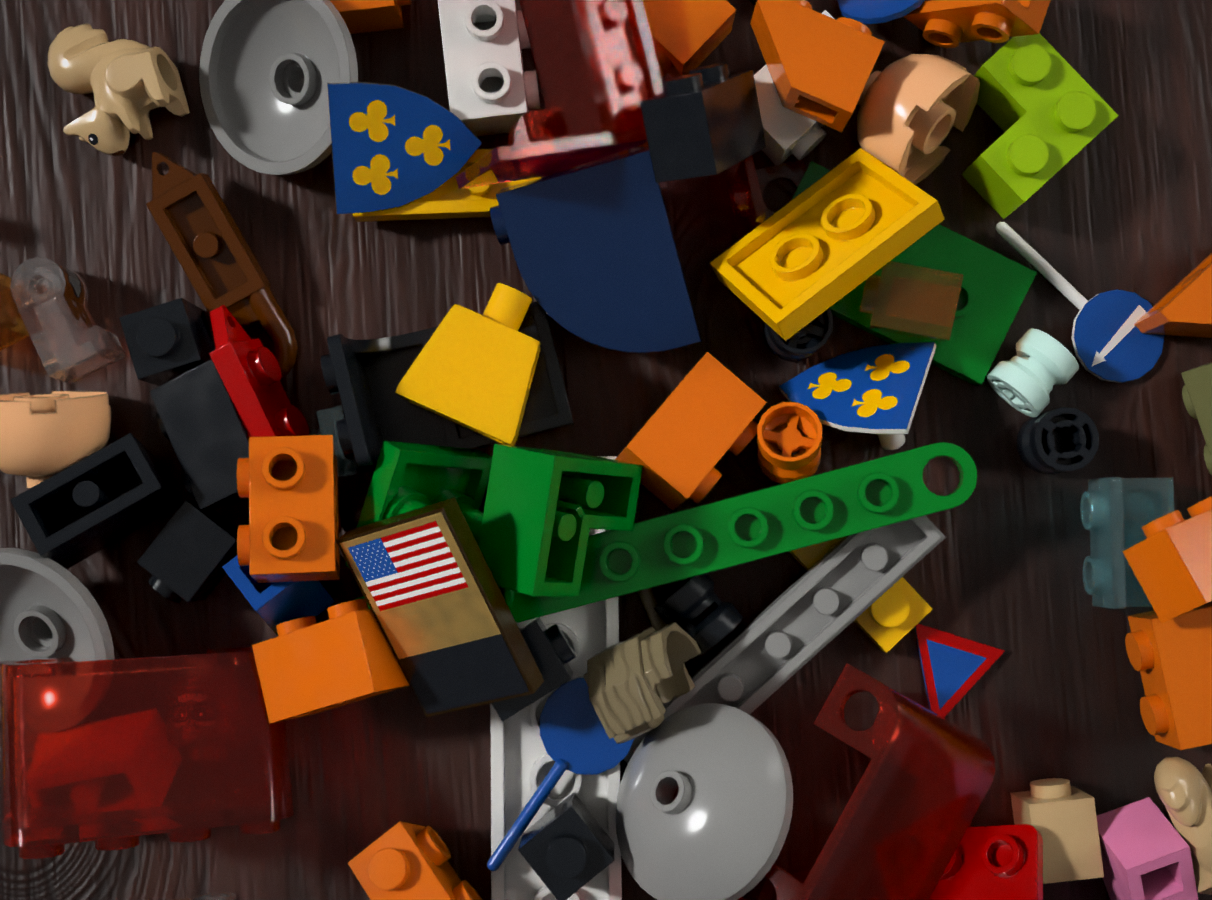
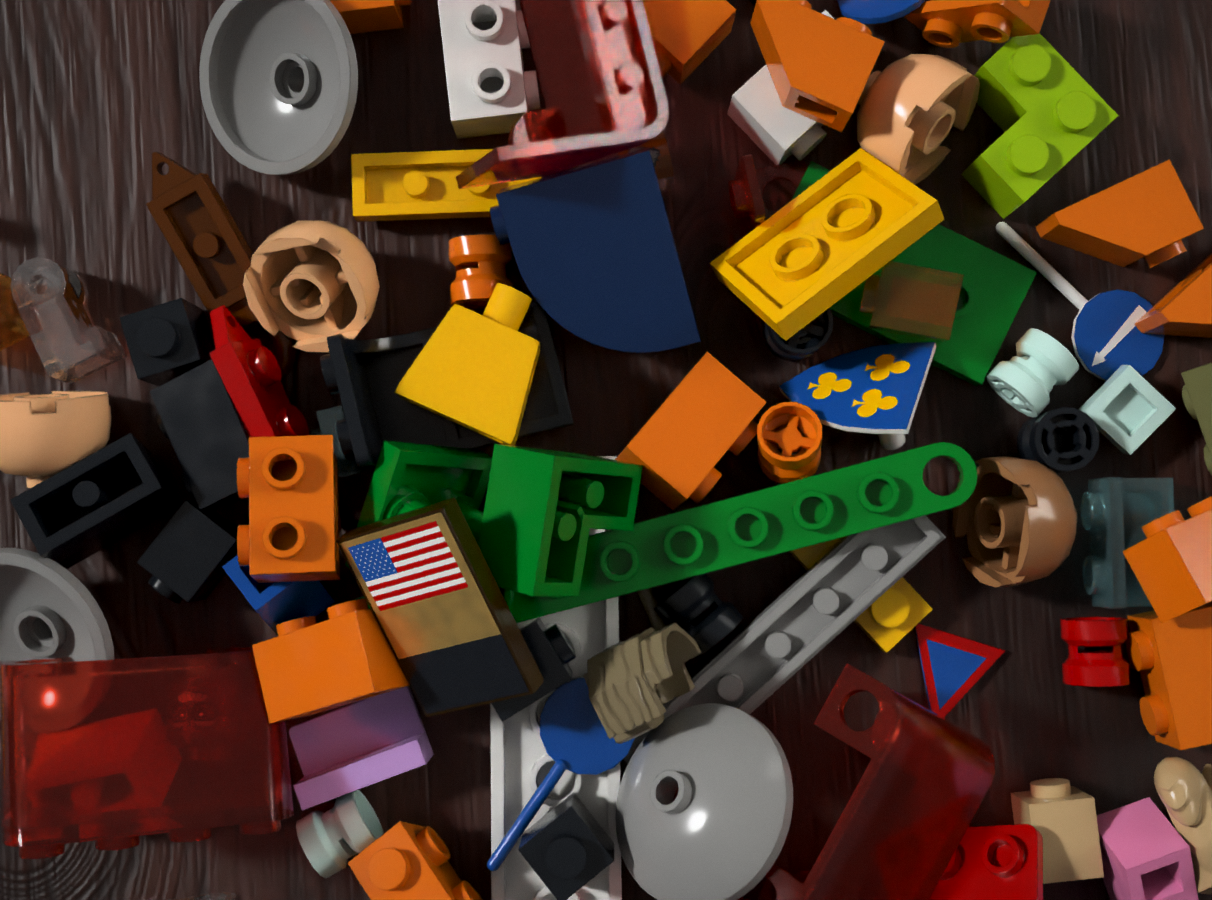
(125, 82): tan animal -> none
(312, 283): none -> light nougat cylinder
(338, 833): none -> light aqua wheel
(359, 746): none -> lavender panel
(391, 145): blue shield -> none
(479, 267): none -> orange wheel
(703, 123): black brick -> none
(1015, 522): none -> medium nougat cylinder
(1095, 666): none -> red wheel
(1127, 409): none -> light aqua plate
(1129, 220): none -> orange slope

